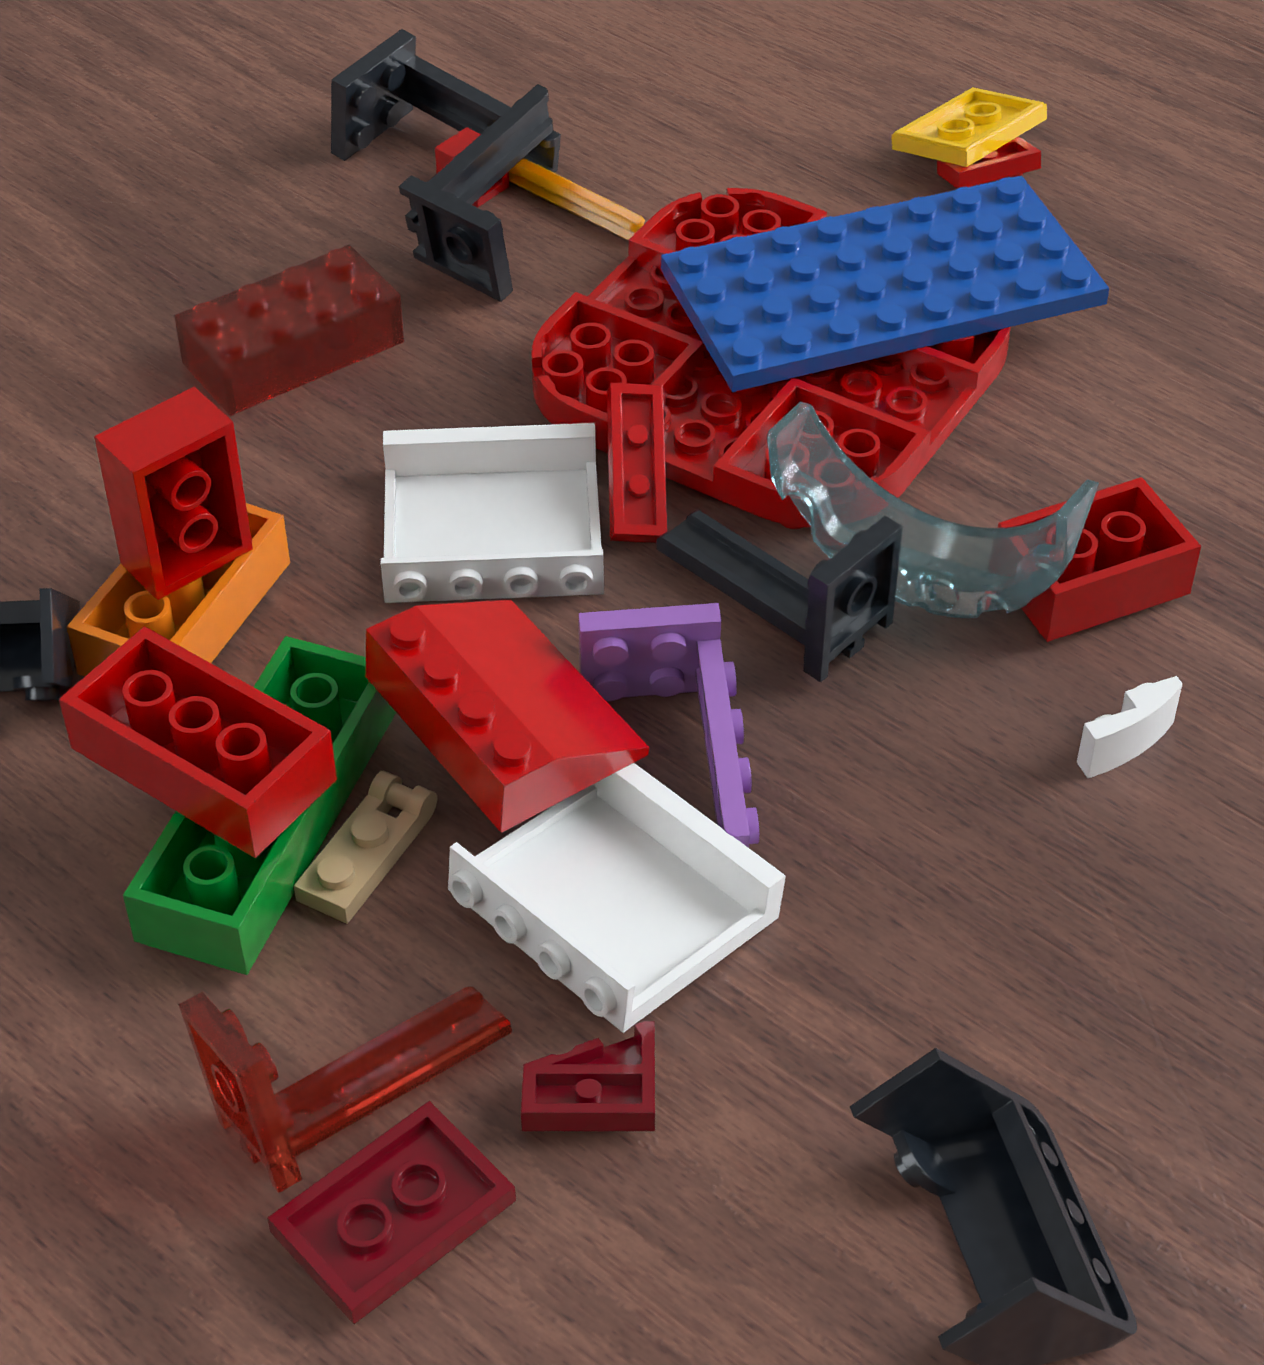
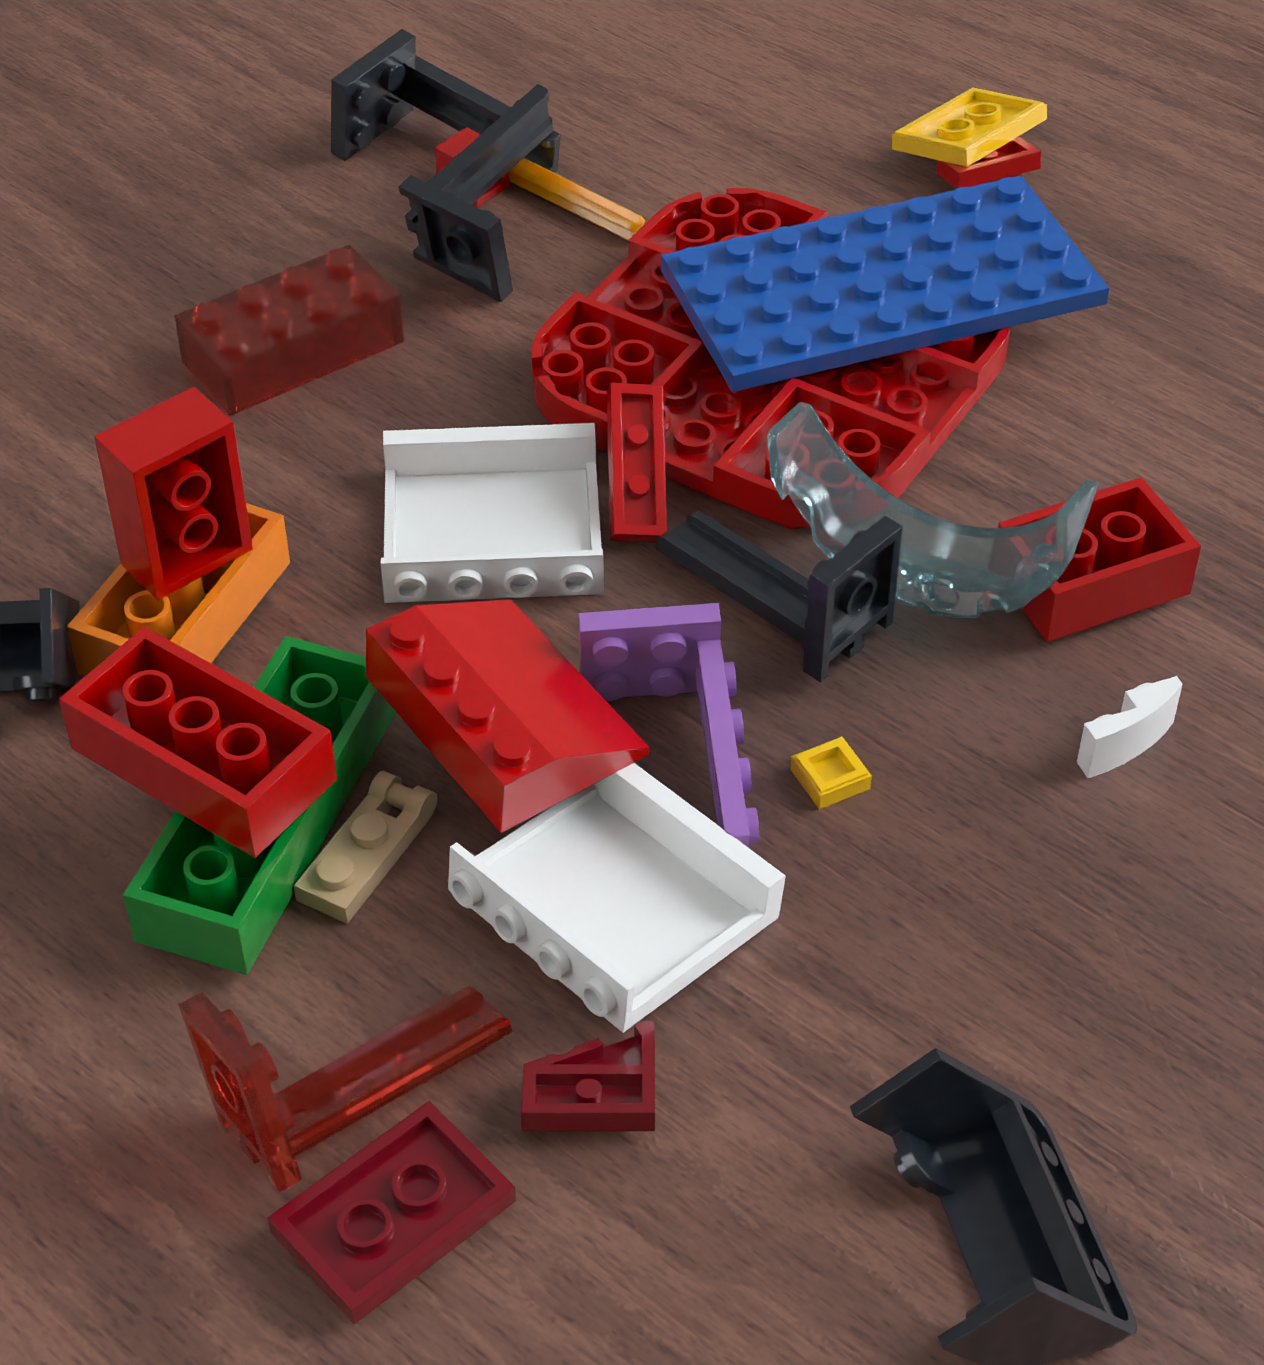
(830, 772): none -> yellow tile

